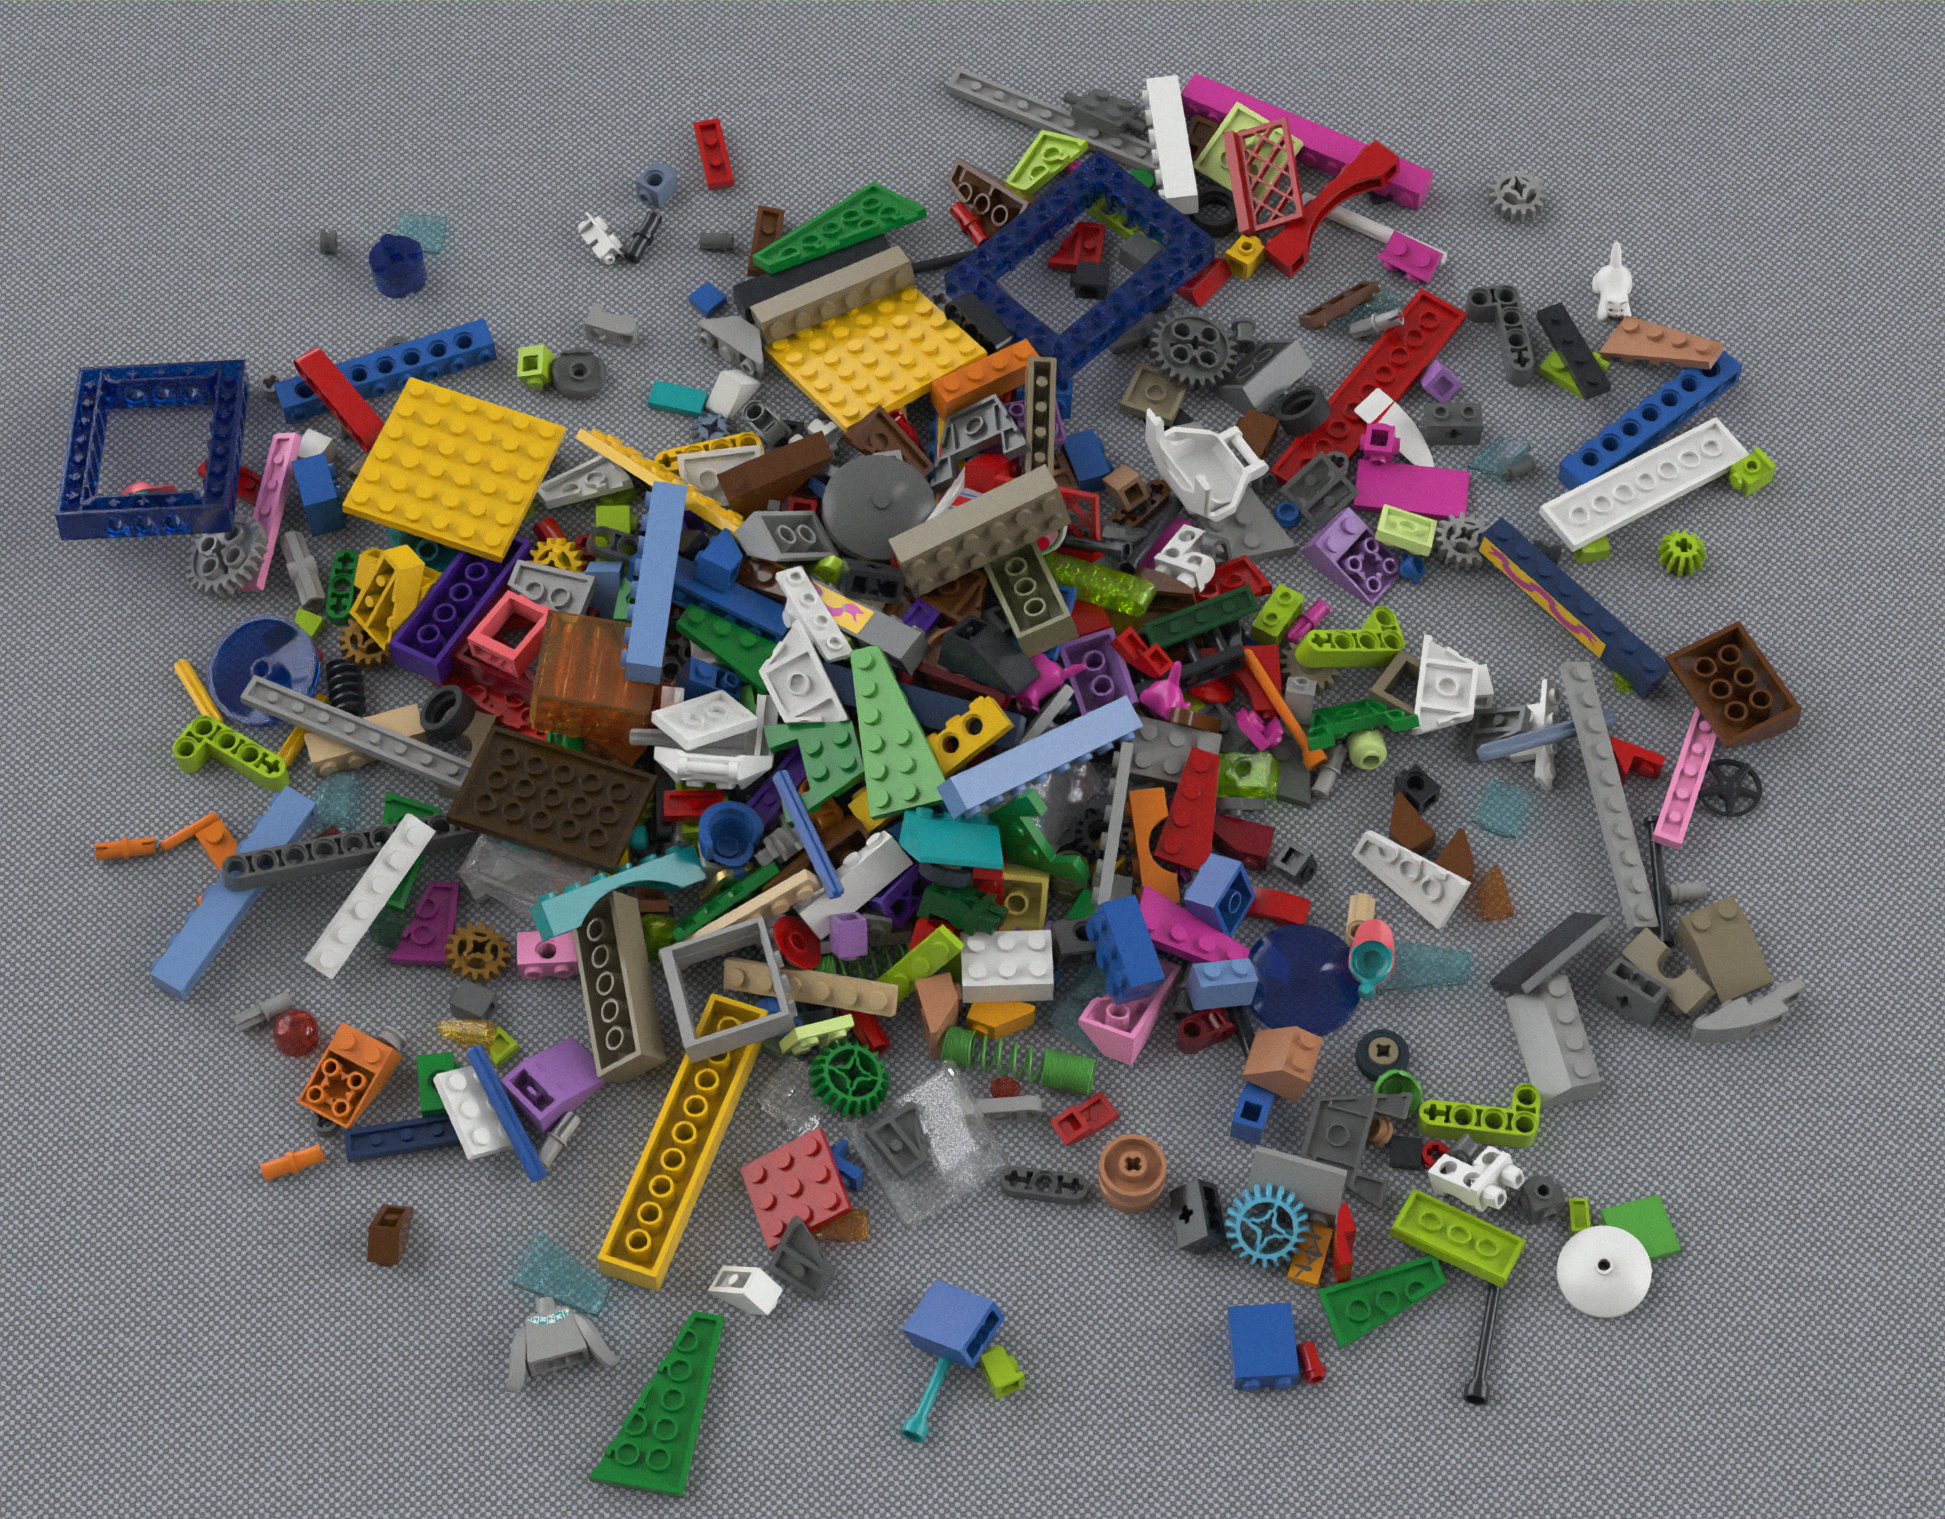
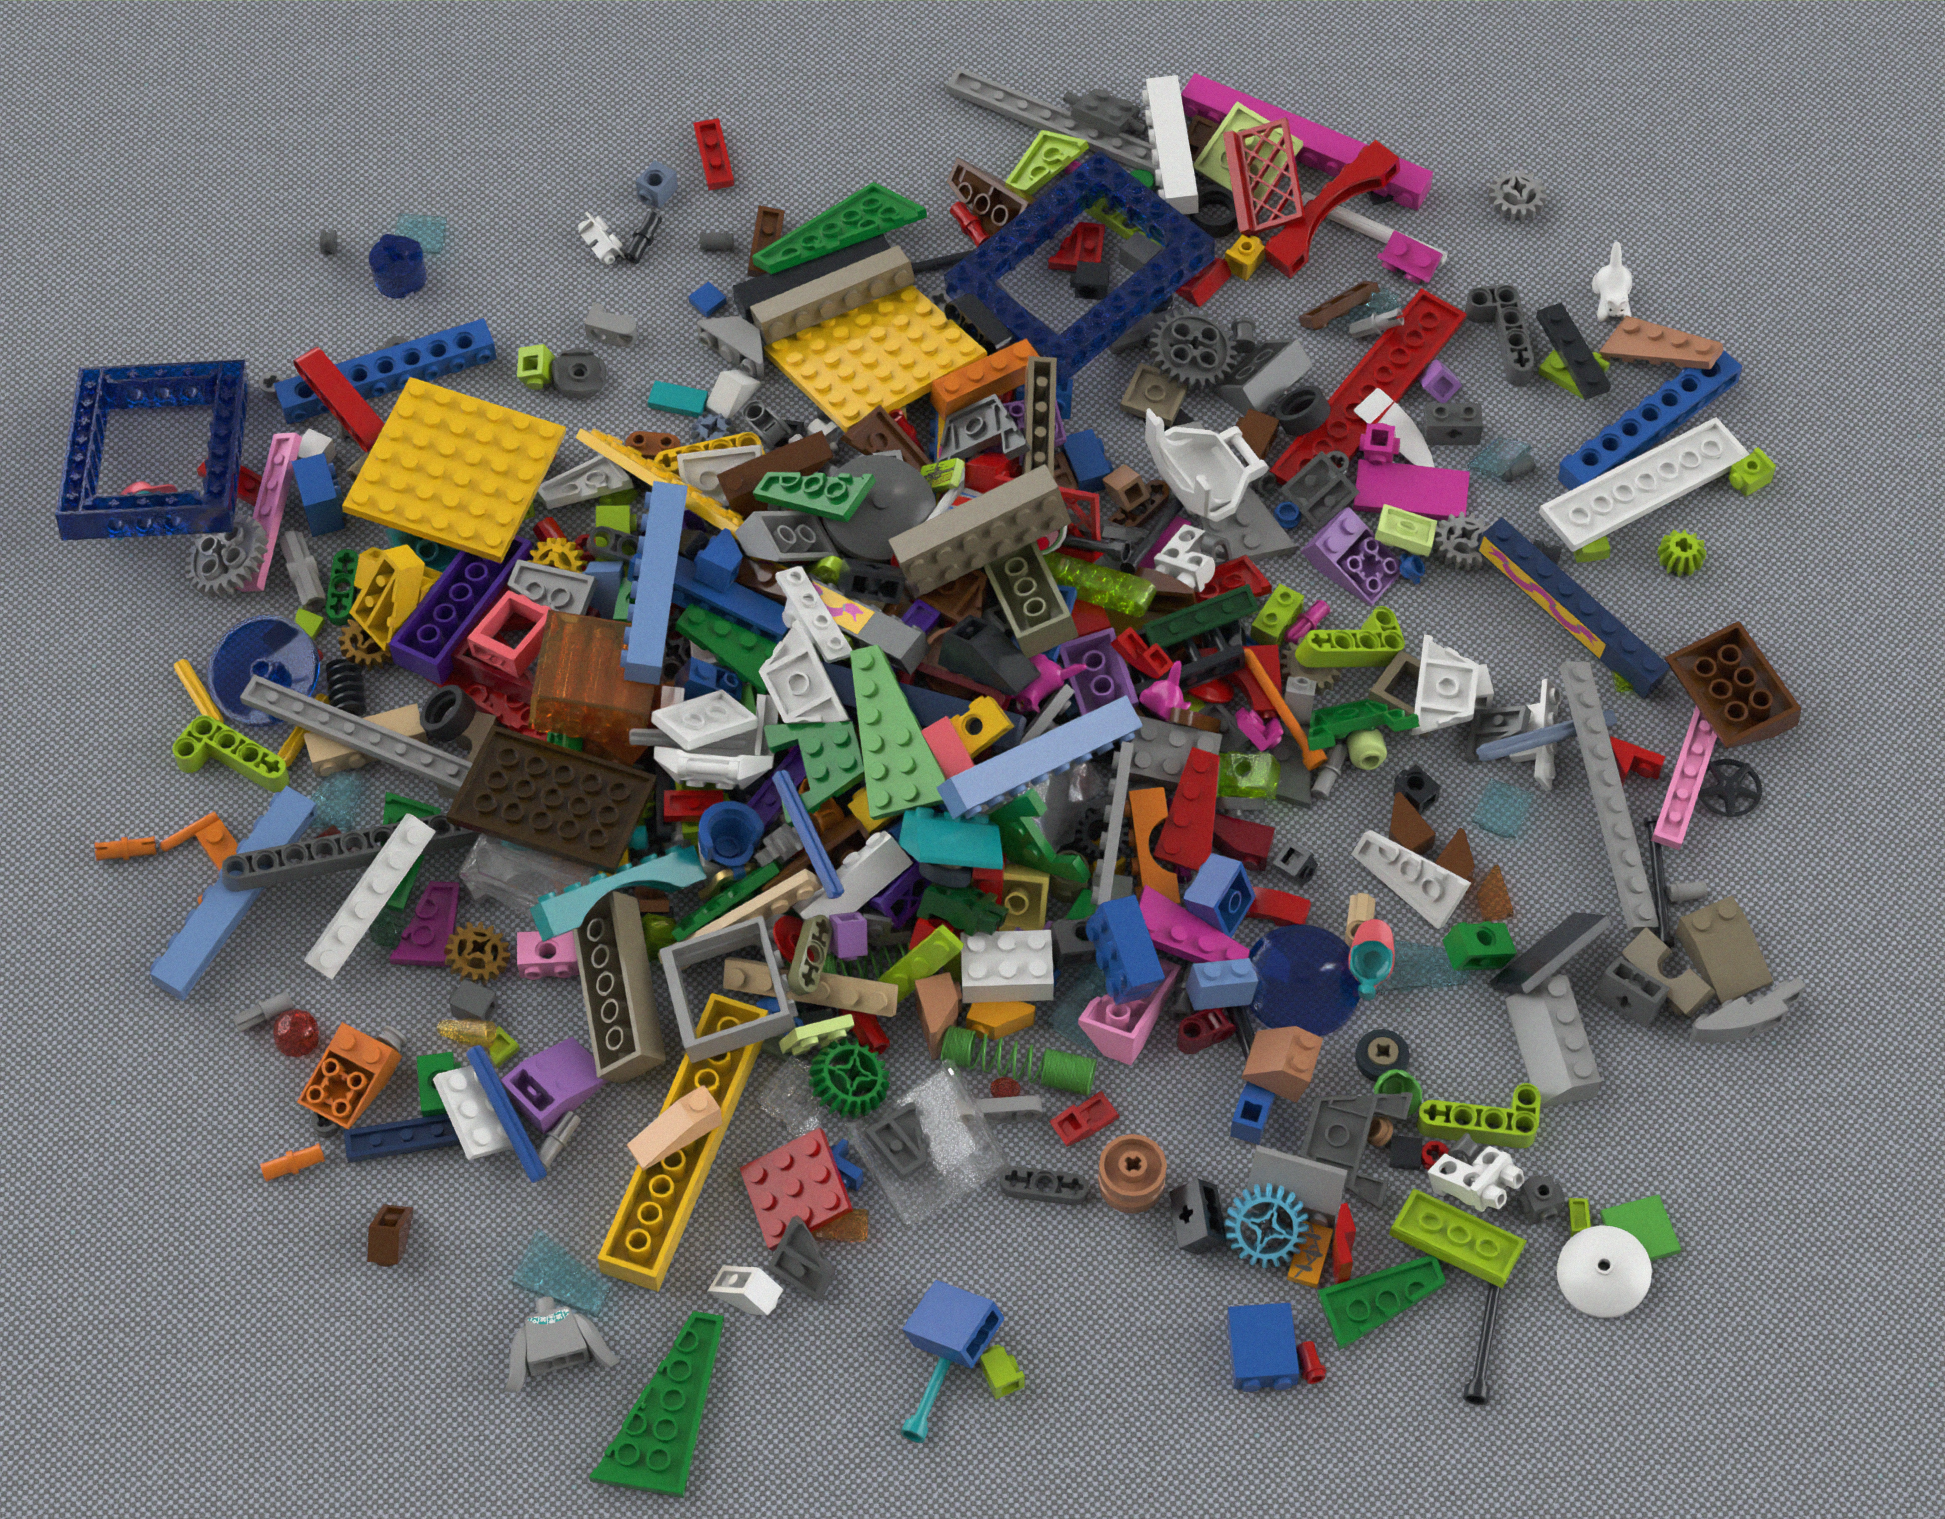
(652, 443): none -> dark orange plate
(676, 1127): none -> light nougat slope
(801, 964): none -> olive beam
(815, 494): none -> green wing
(943, 475): none -> lime tile
(947, 747): none -> coral tile
(1479, 946): none -> green brick

